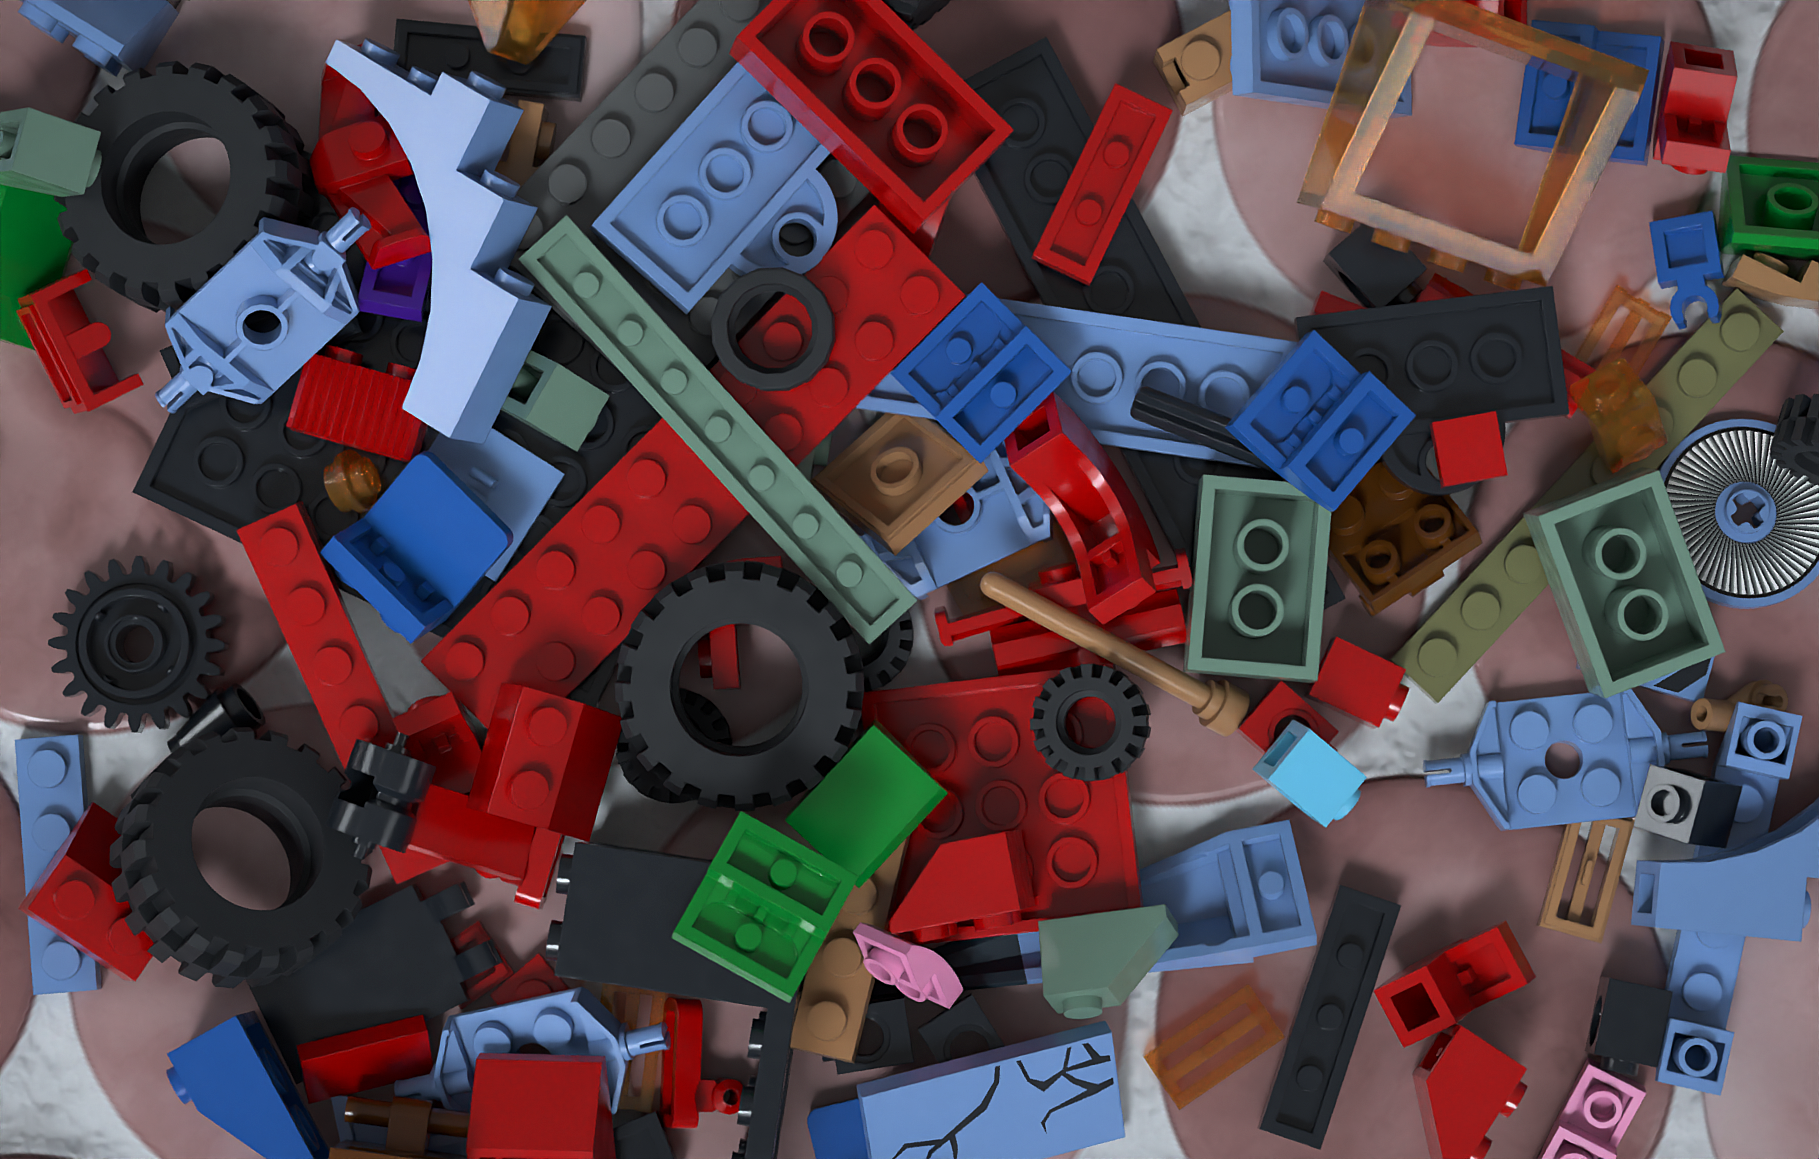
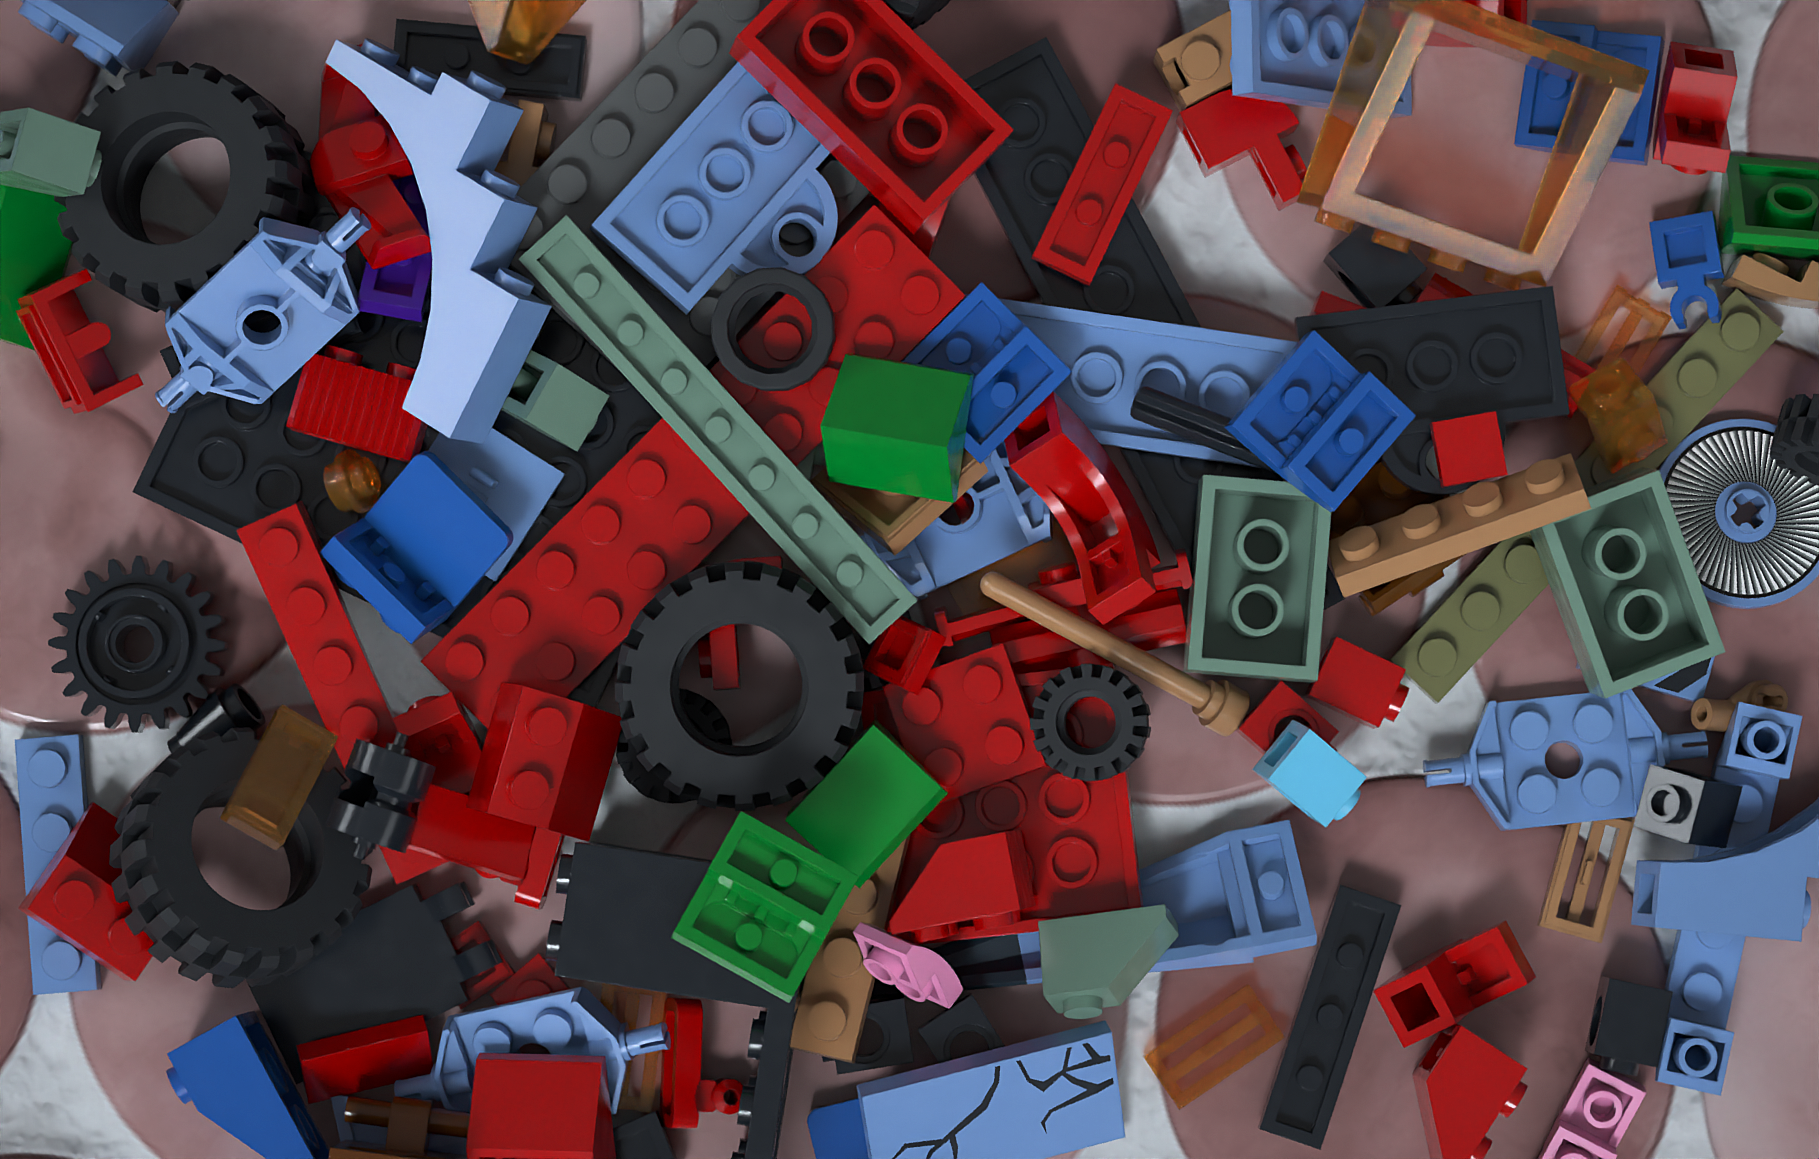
(279, 777): none -> clear orange tile
(897, 427): none -> green slope
(904, 654): none -> red tile
(968, 723): none -> red plate
(1236, 126): none -> red brick
(1457, 524): none -> medium nougat plate

